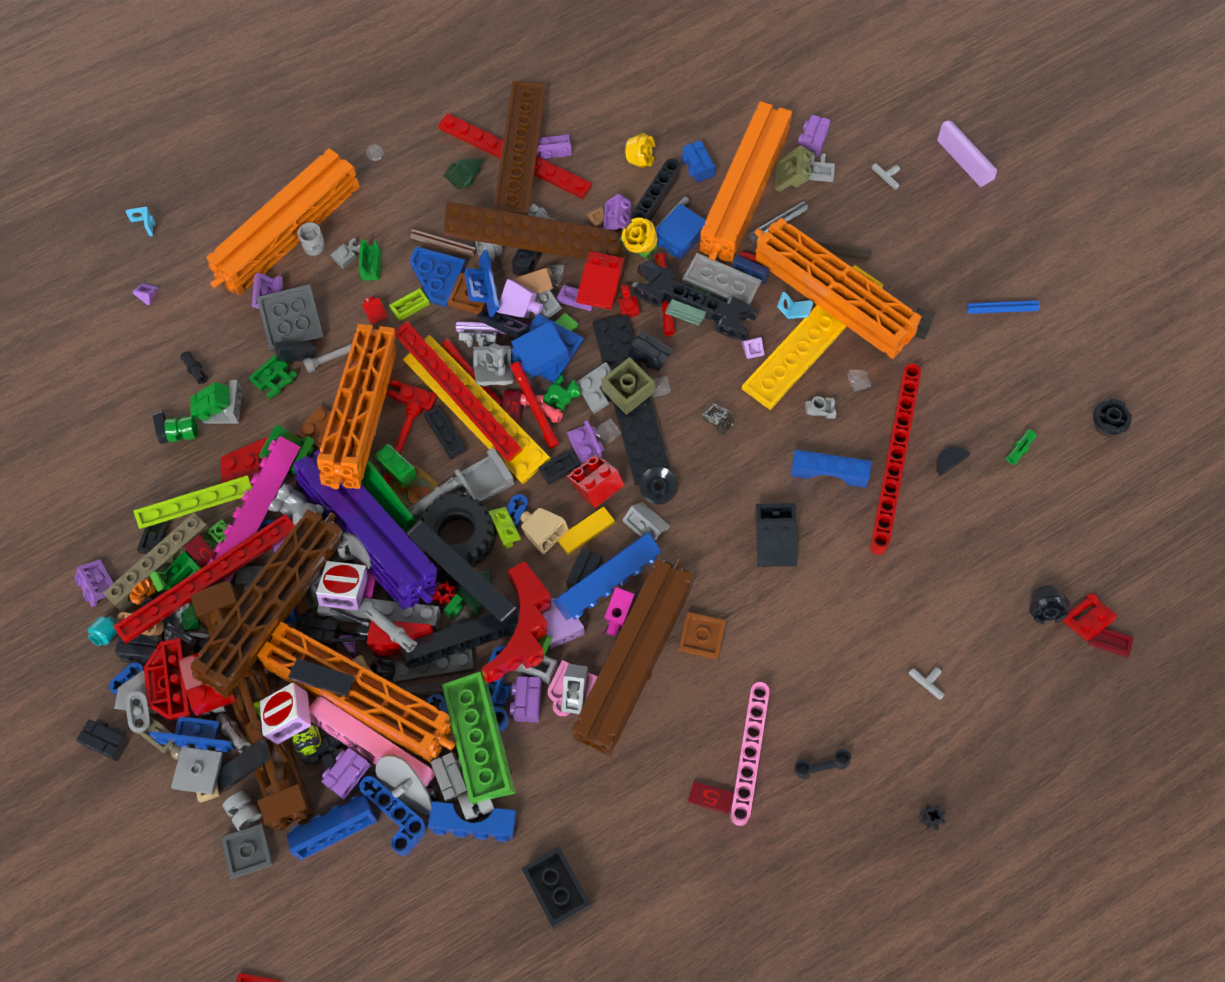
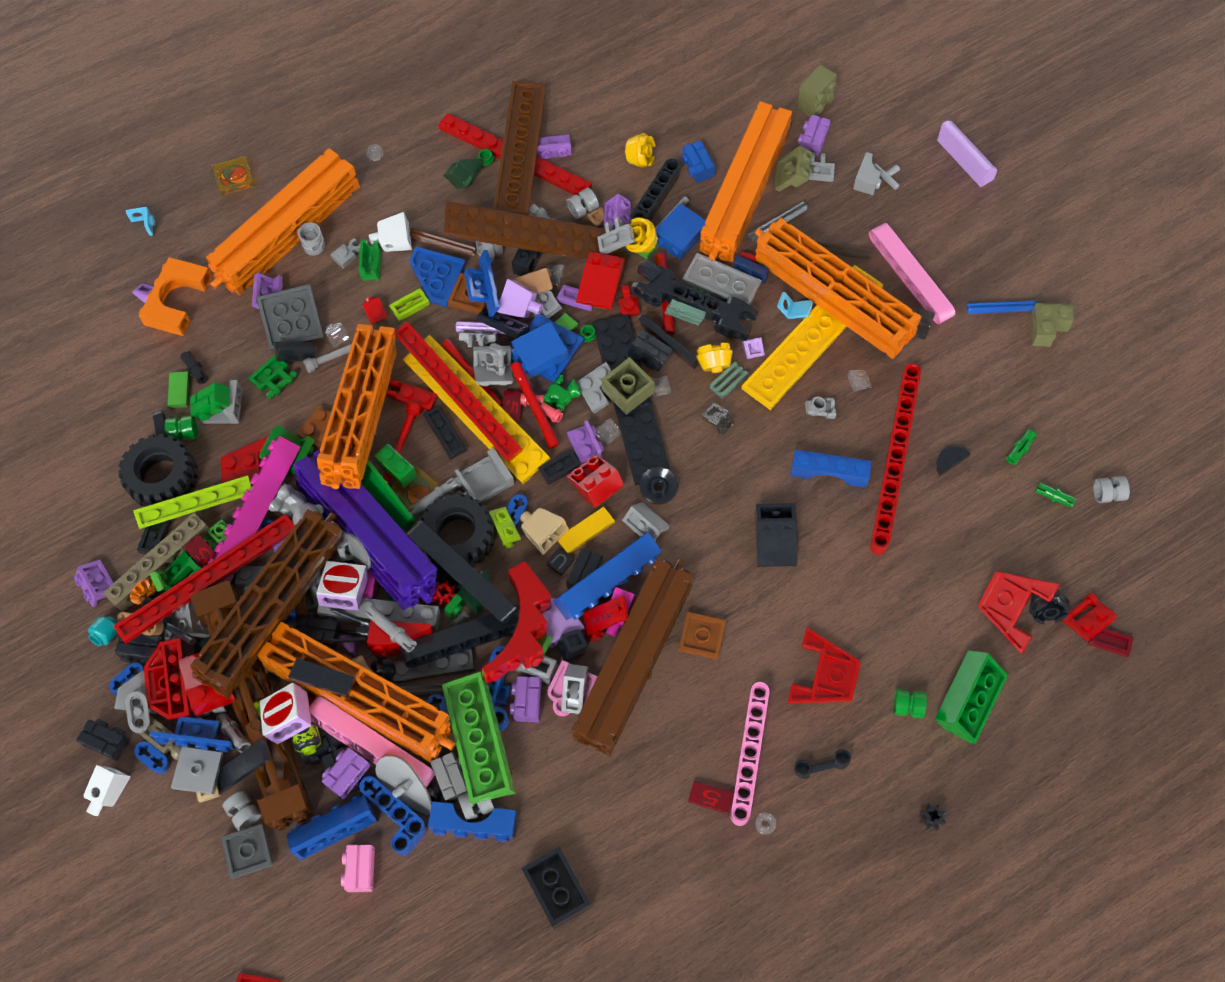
(104, 788): none -> white torso
(143, 456): none -> black tyre
(155, 754): none -> blue beam
(173, 275): none -> orange arch
(178, 389): none -> bright green tile
(189, 619): dark green slope -> none
(233, 175): none -> clear yellow tile
(336, 333): none -> clear tile
(358, 868): none -> bright pink brick
(393, 233): none -> white torso
(487, 157): none -> green plate
(559, 561): none -> black tile
(571, 645): none -> black brick
(582, 204): none -> light grey wheel
(587, 329): none -> green plate
(603, 617): none -> red door
(615, 238): none -> light grey hinge
(665, 338): none -> black tile
(715, 357): none -> yellow cone
(744, 374): none -> sand green tile
(765, 817): none -> clear plate
(817, 91): none -> olive brick
(834, 675): none -> red wing
(868, 176): none -> light grey arch
(909, 703): none -> green wheel
(911, 273): none -> bright pink beam
(927, 682): light grey piece -> none
(971, 696): none -> green slope
(1006, 600): none -> red wing
(1047, 320): none -> olive brick
(1055, 494): none -> green pin
(1111, 418): black cone -> none
(1111, 489): none -> light grey wheel

